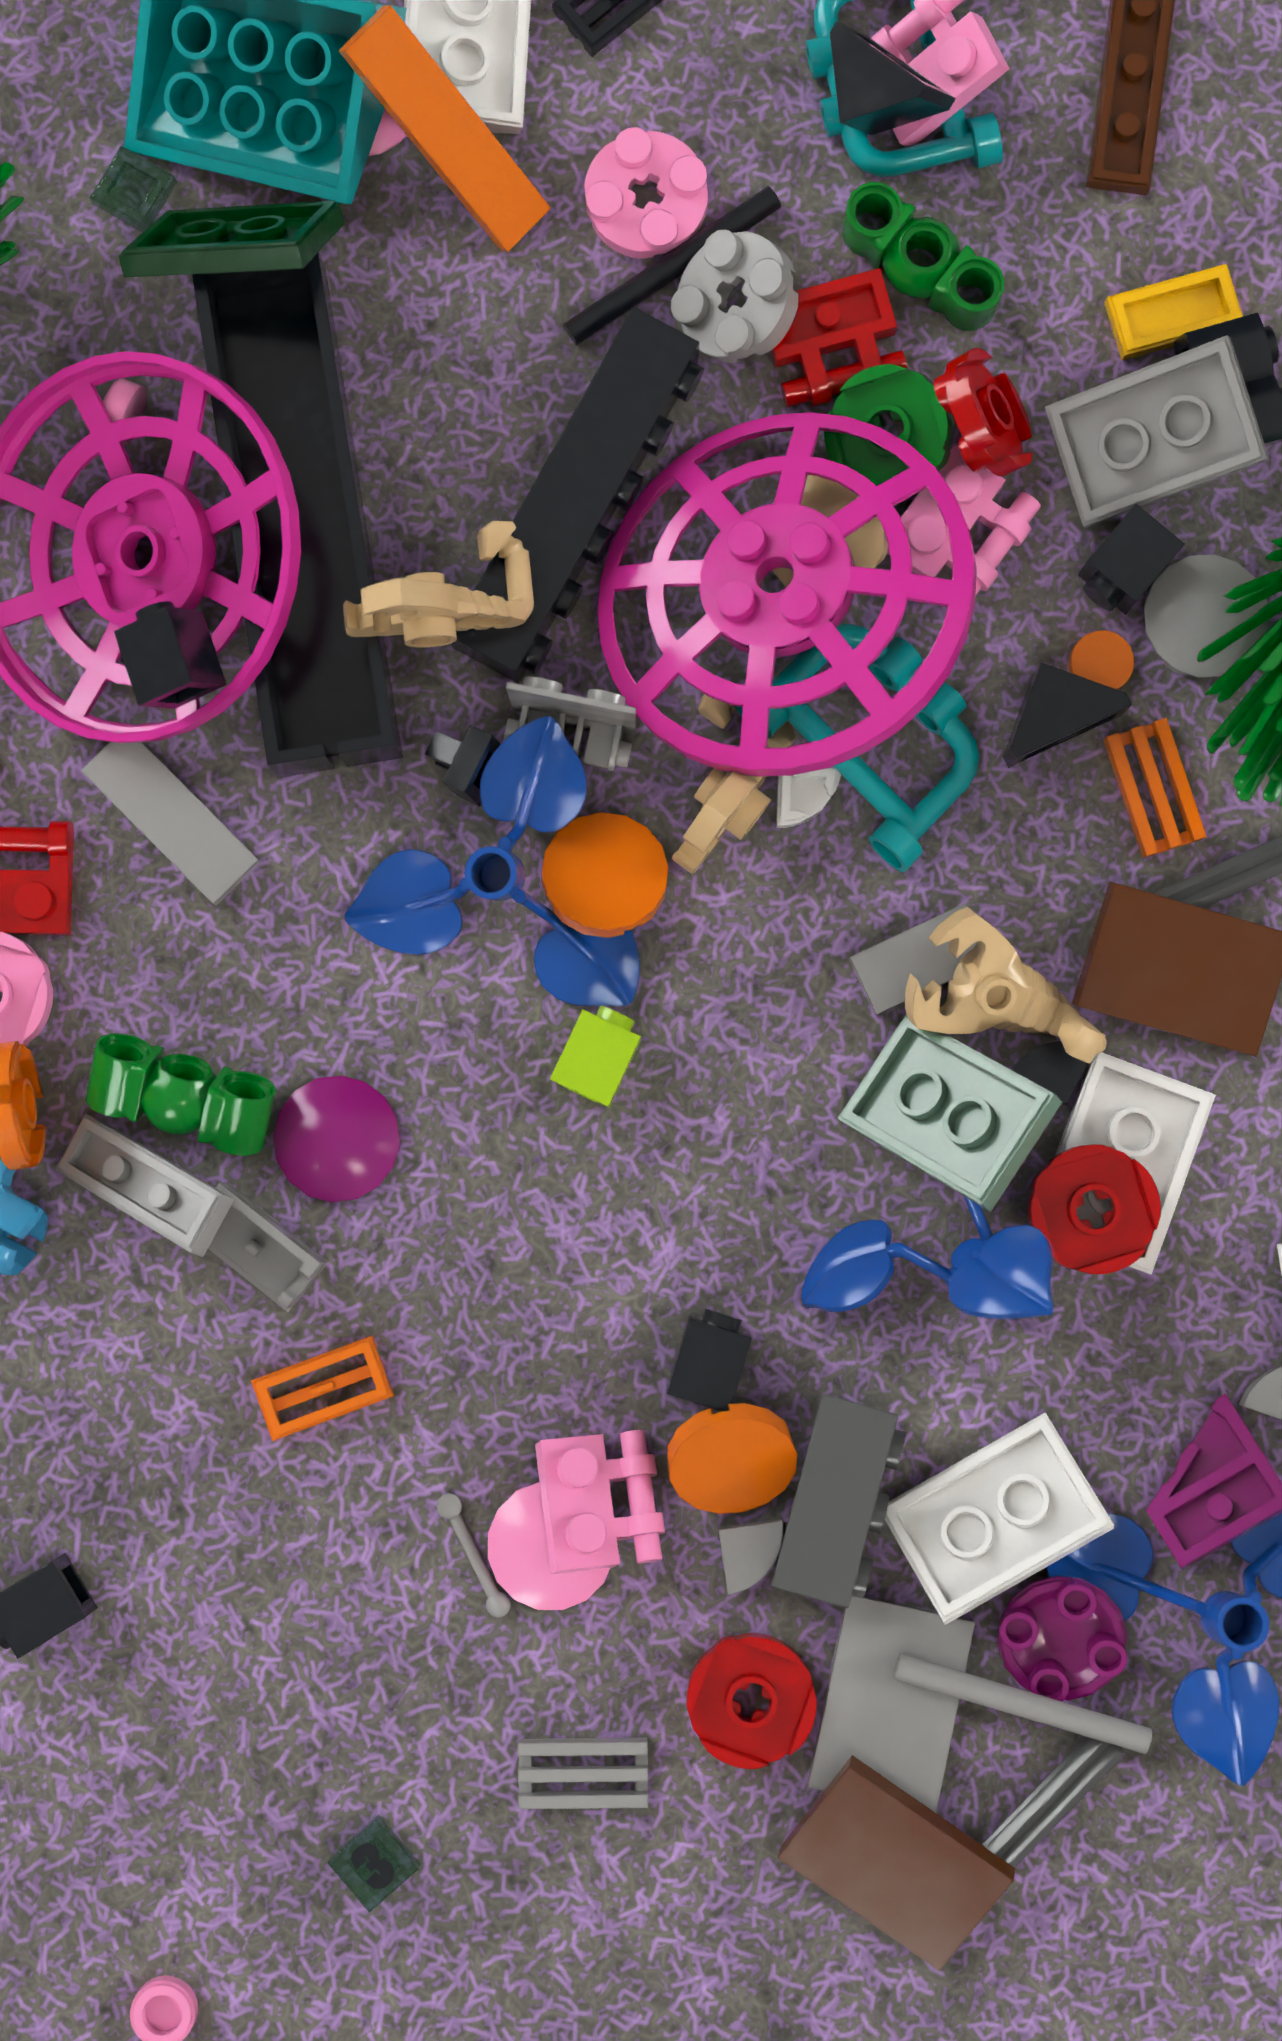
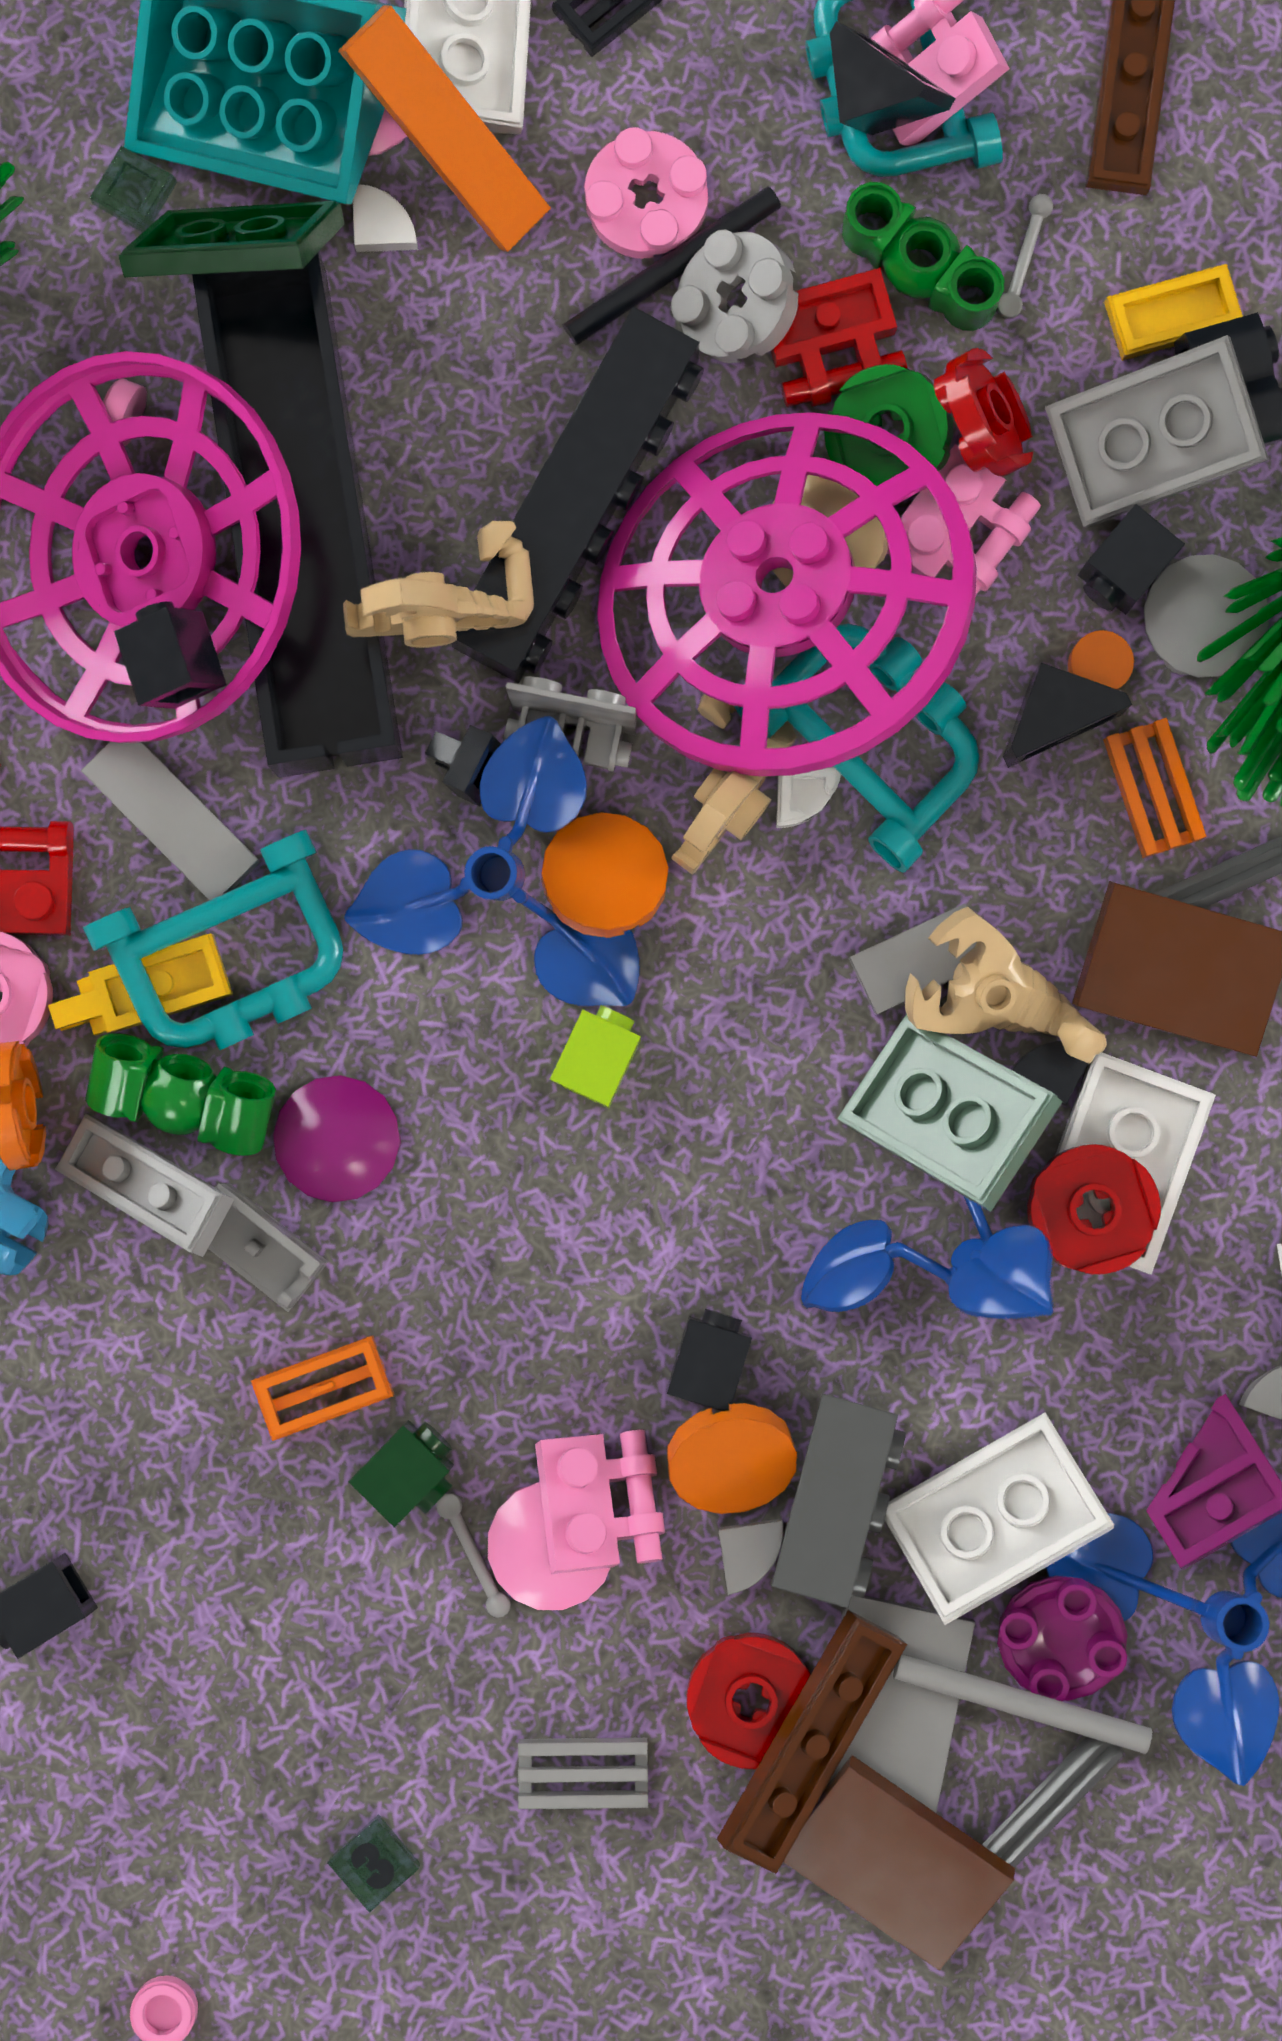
(181, 975): none -> yellow hinge
(230, 1023): none -> teal bar
(381, 222): none -> white tile
(406, 1473): none -> dark green brick
(811, 1742): none -> reddish brown tile
(1010, 303): none -> light grey hinge

